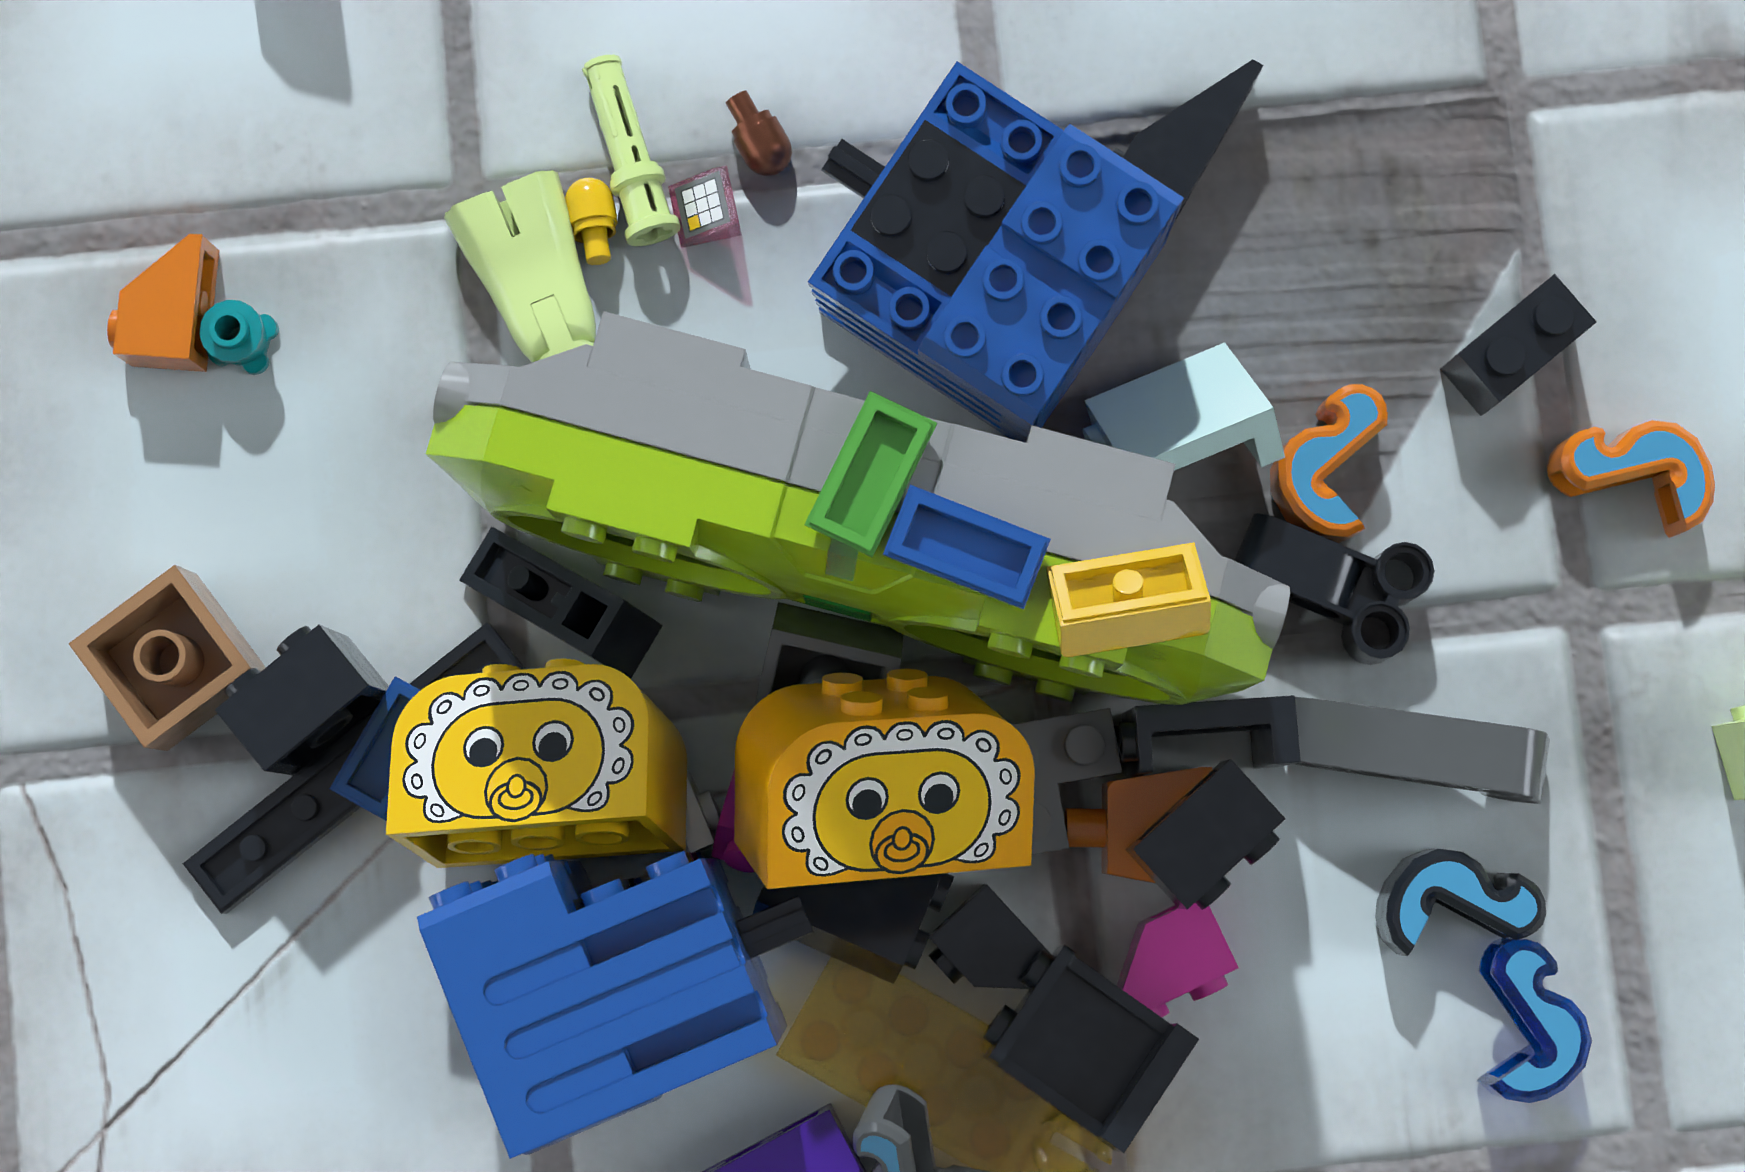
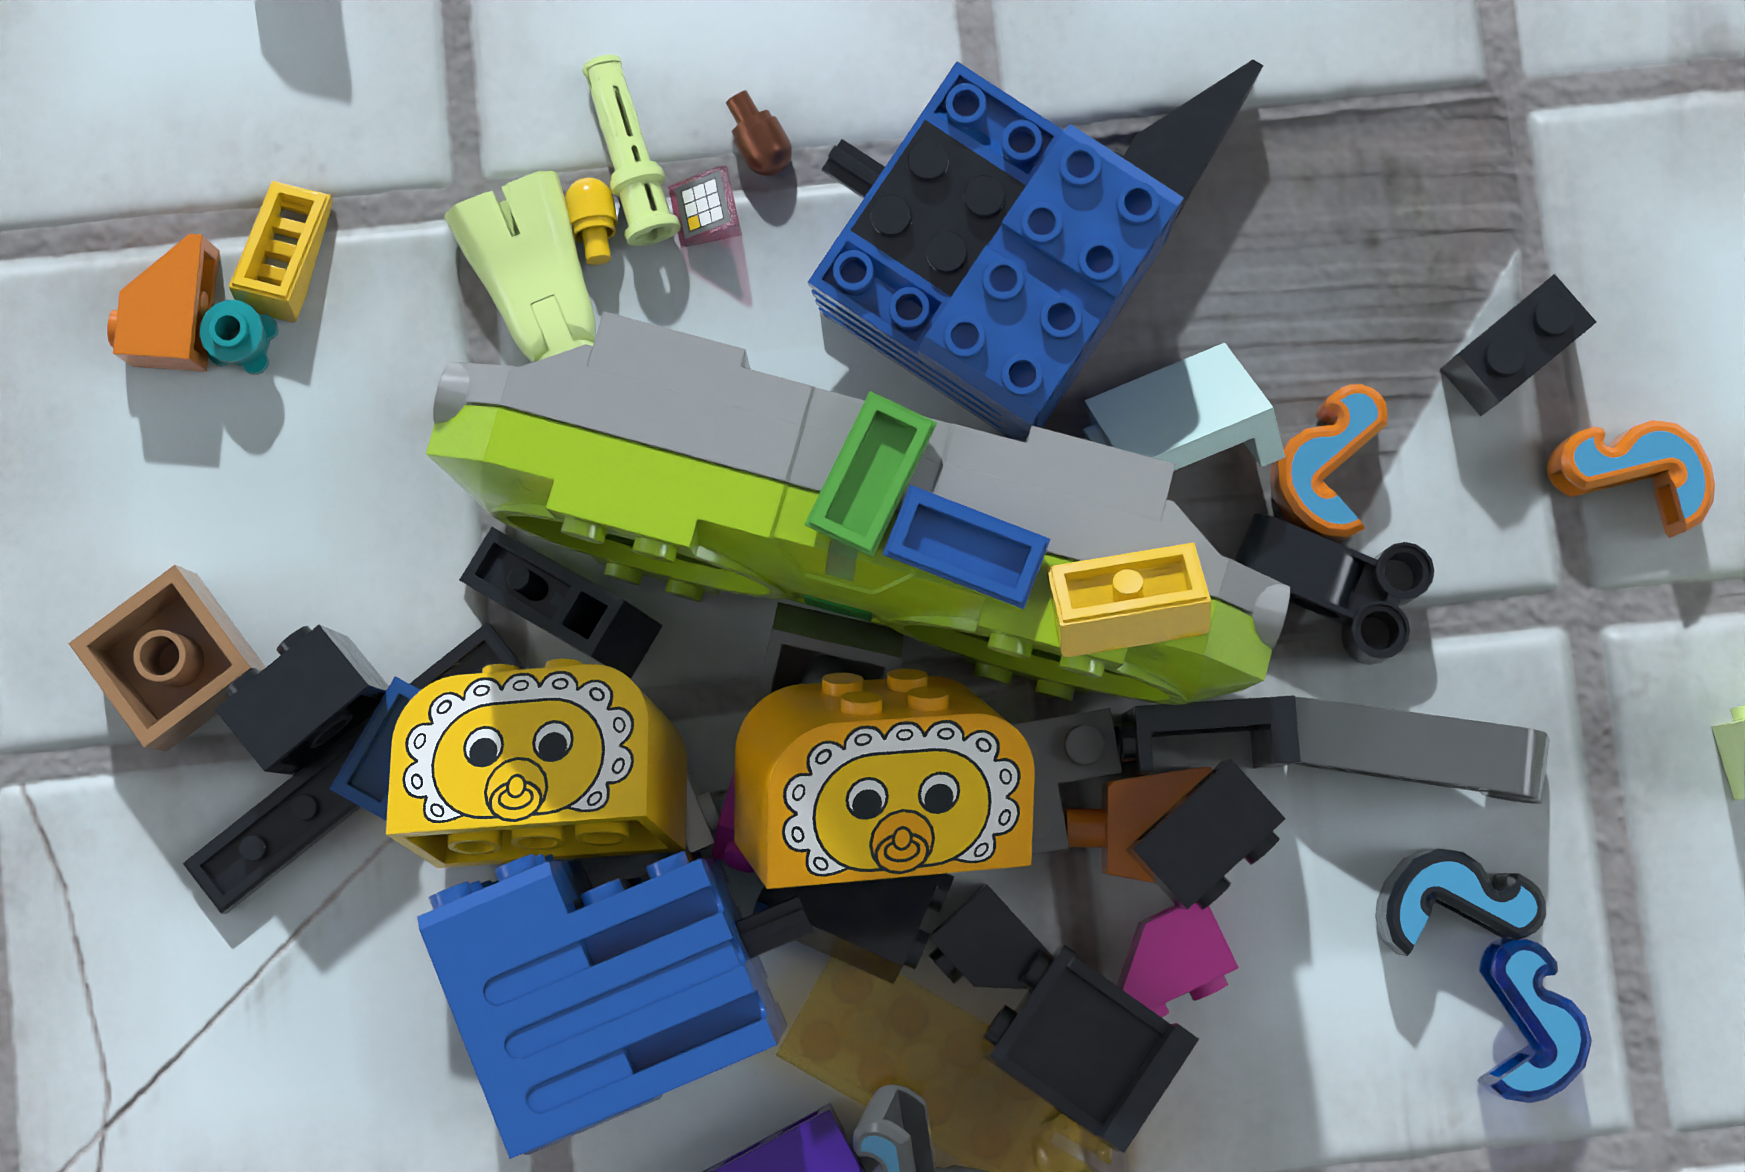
(272, 288): none -> yellow slope

